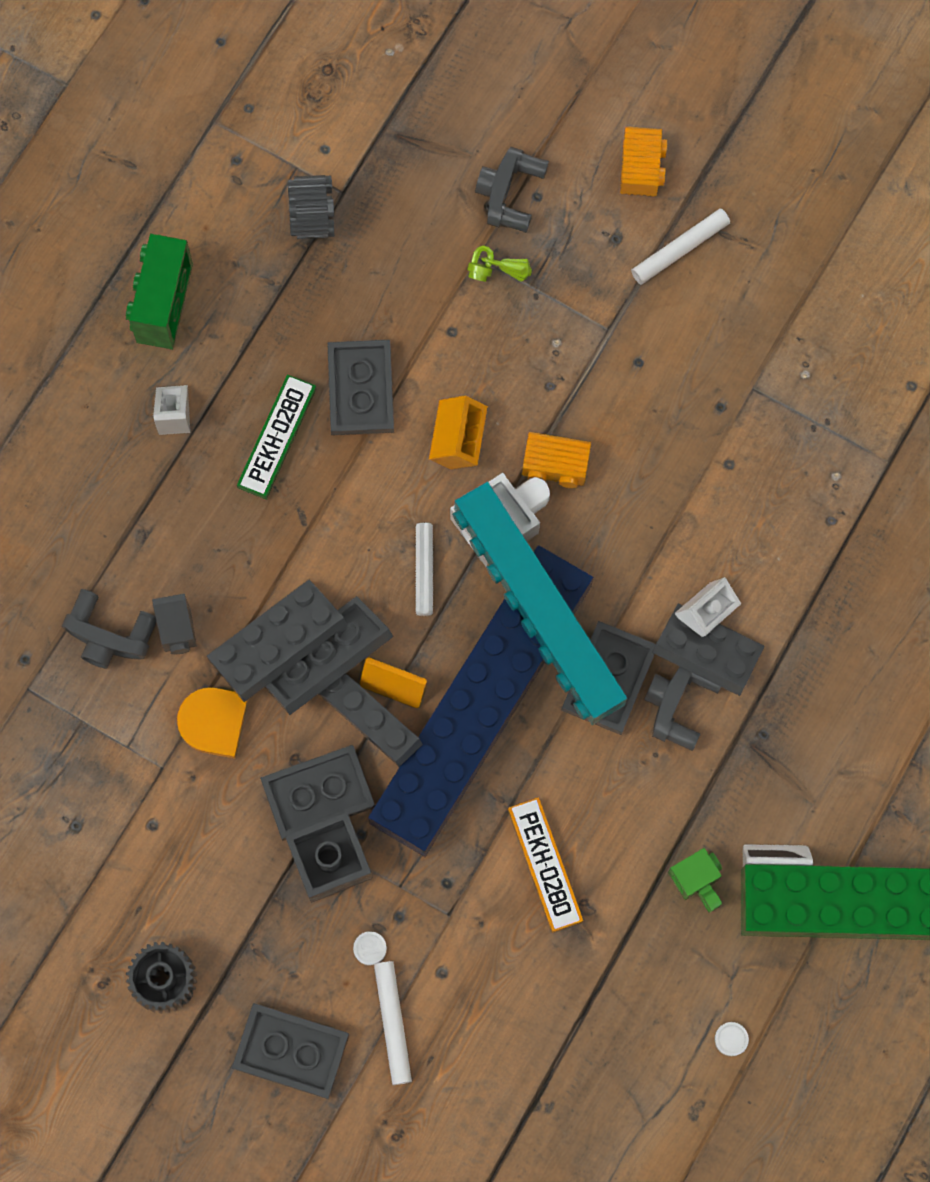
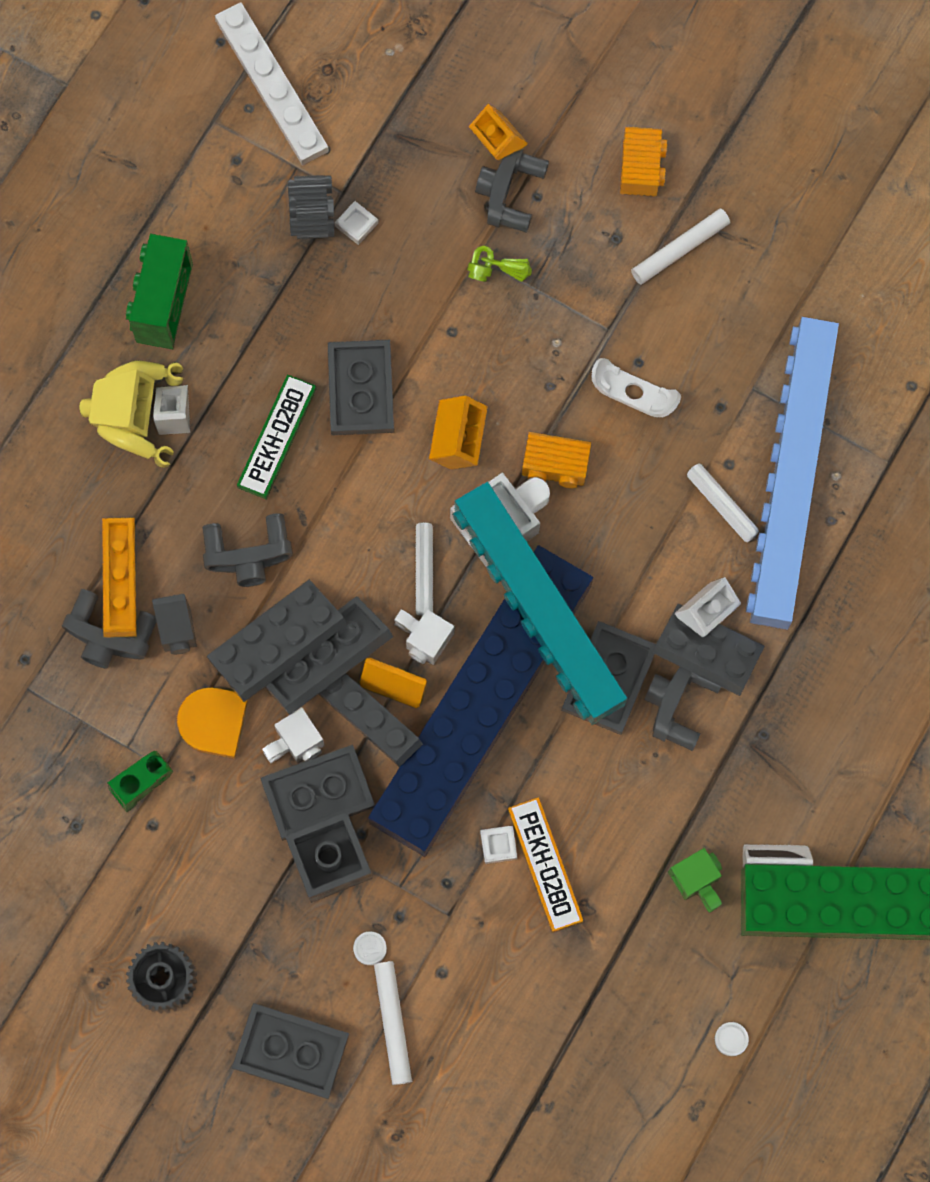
(119, 577): none -> light orange tile
(123, 406): none -> light yellow torso
(139, 780): none -> green leg
(249, 561): none -> dark grey connector
(271, 83): none -> white plate
(297, 737): none -> white brick
(356, 222): none -> white tile
(426, 636): none -> white brick
(497, 133): none -> light orange slope
(498, 844): none -> white tile
(613, 382): none -> white piece
(722, 502): none -> white axle
(793, 474): none -> light blue brick

